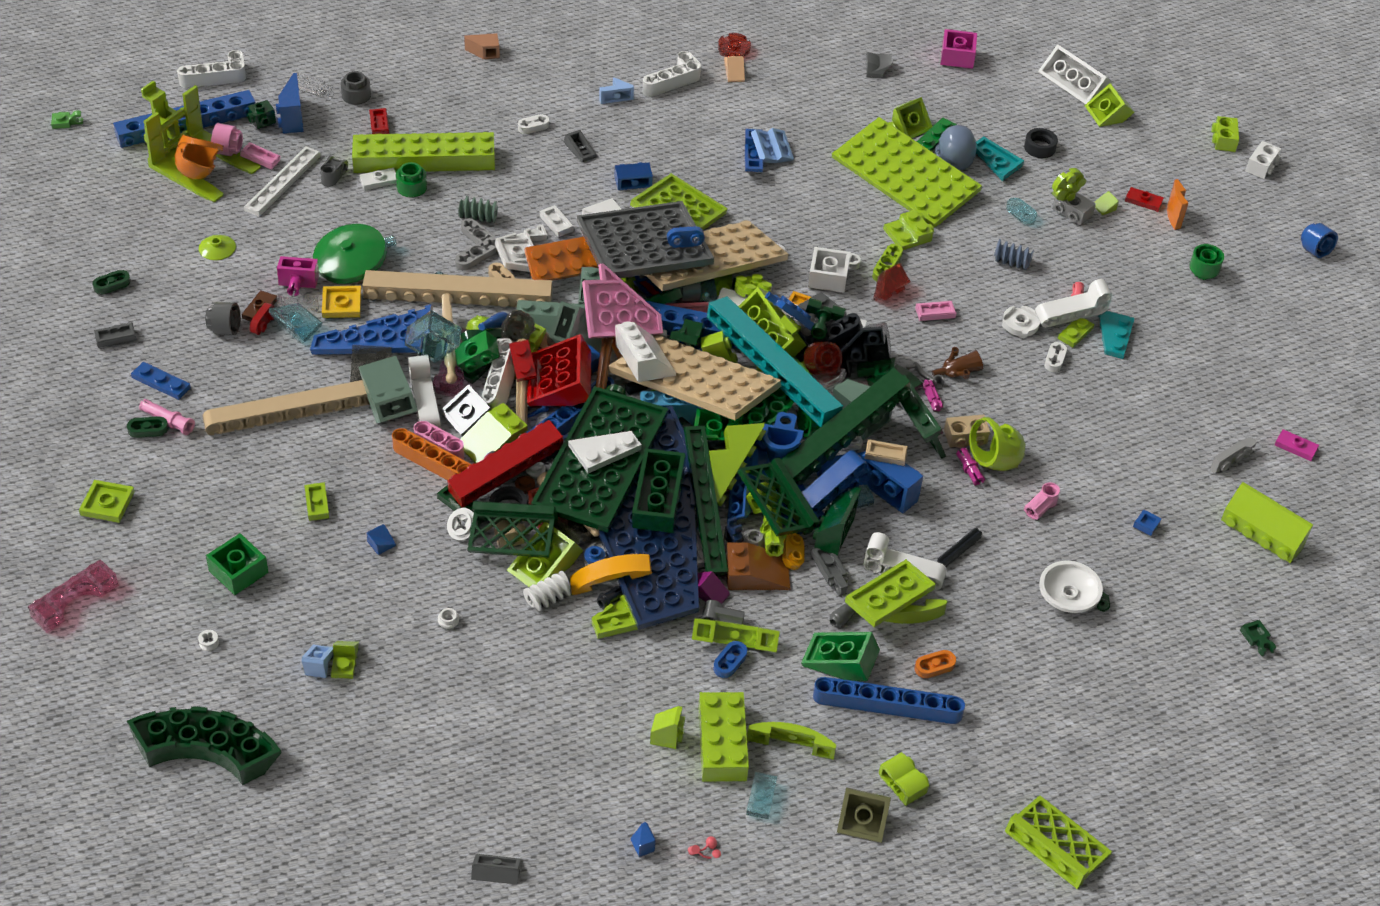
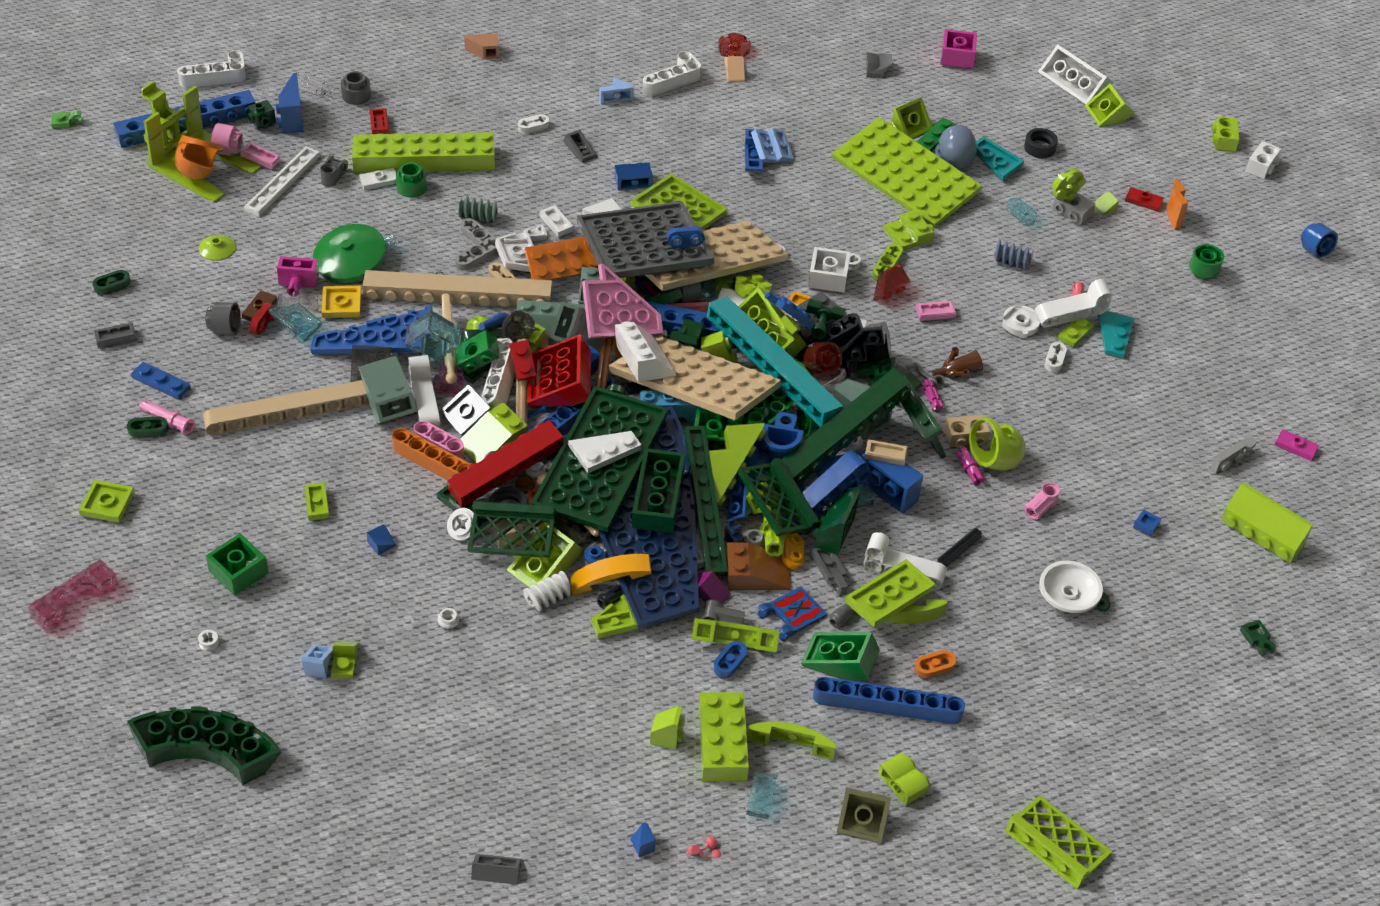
(795, 609): none -> blue flag

